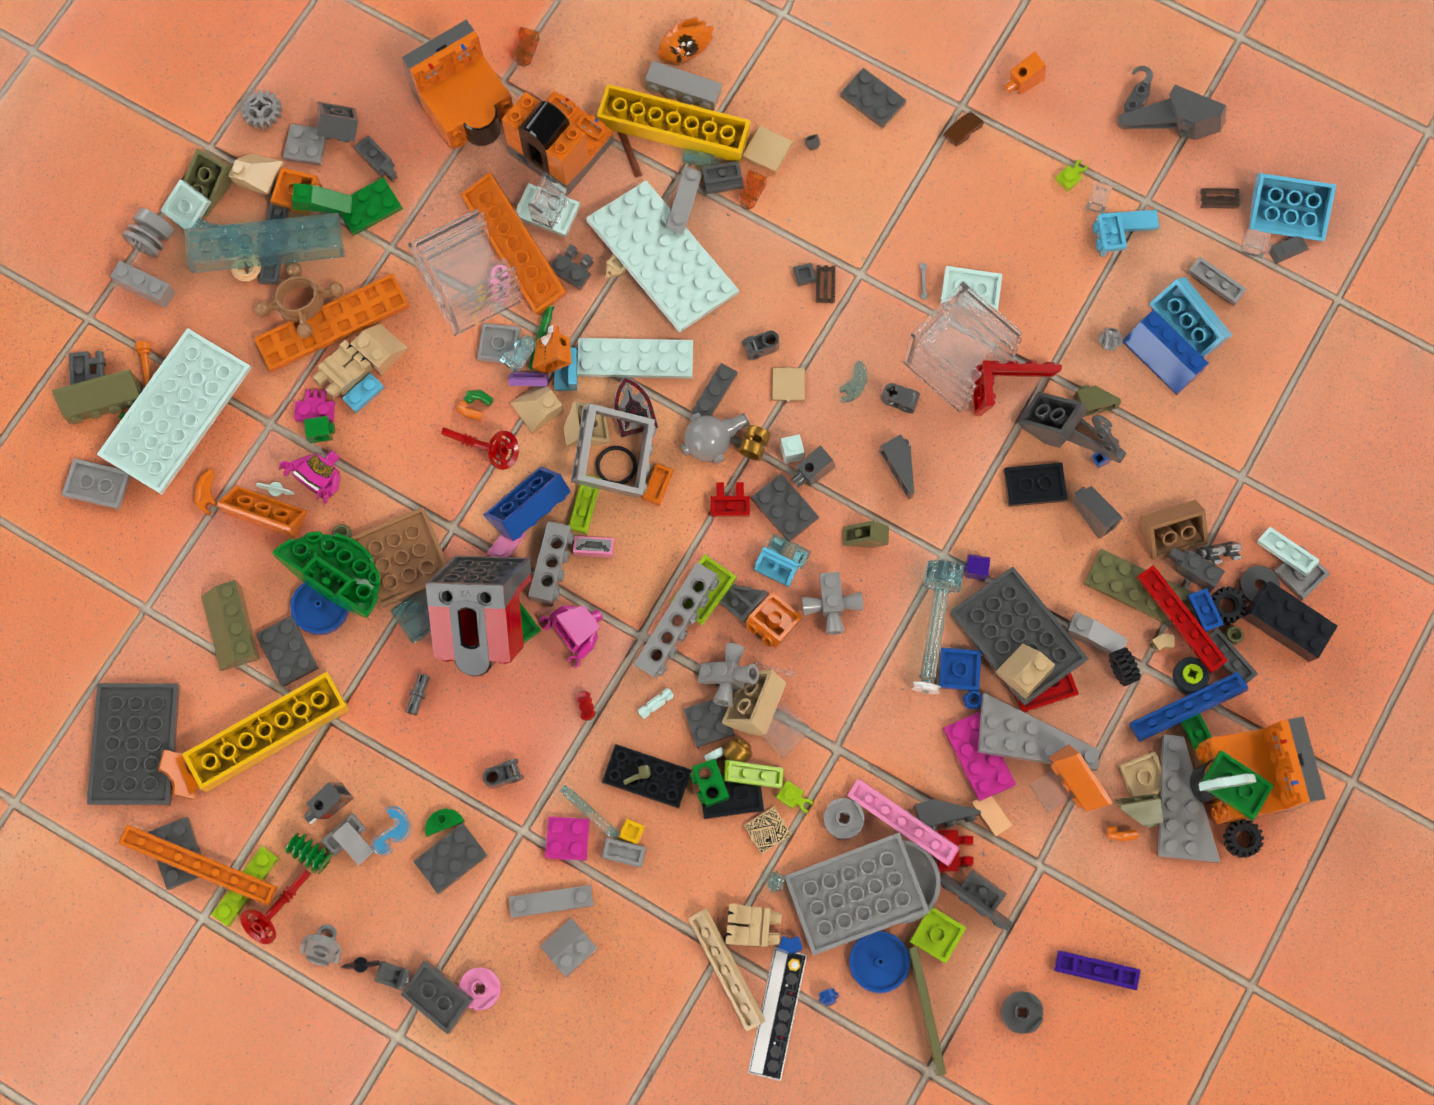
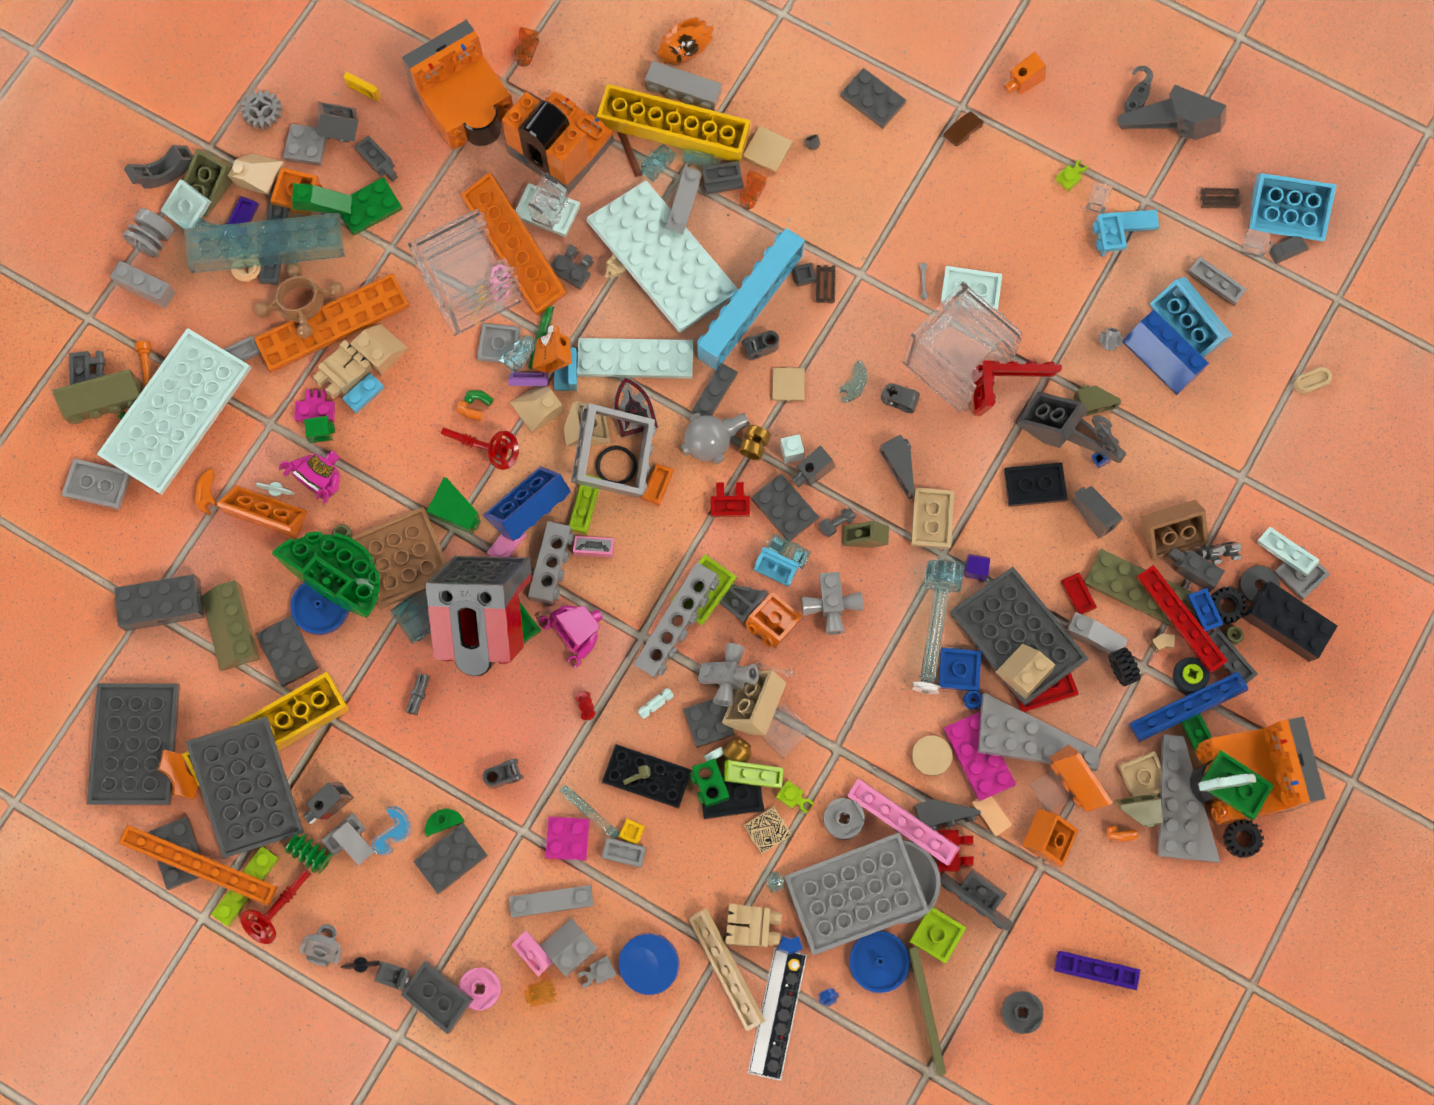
(159, 602): none -> dark grey brick
(162, 171): none -> dark grey arch
(243, 211): none -> dark purple tile
(244, 349): none -> light grey tile
(244, 786): none -> dark grey plate
(362, 86): none -> yellow tile
(453, 508): none -> green slope
(532, 953): none -> bright pink plate
(541, 993): none -> clear yellow slope
(600, 971): none -> light grey plate
(649, 963): none -> blue piece
(657, 162): none -> clear light blue leg
(750, 298): none -> medium azure brick
(828, 527): none -> dark grey bar
(931, 755): none -> tan tile
(932, 518): none -> tan plate
(1050, 837): none -> orange slope
(1078, 594): none -> red tile
(1313, 380): none -> tan tile

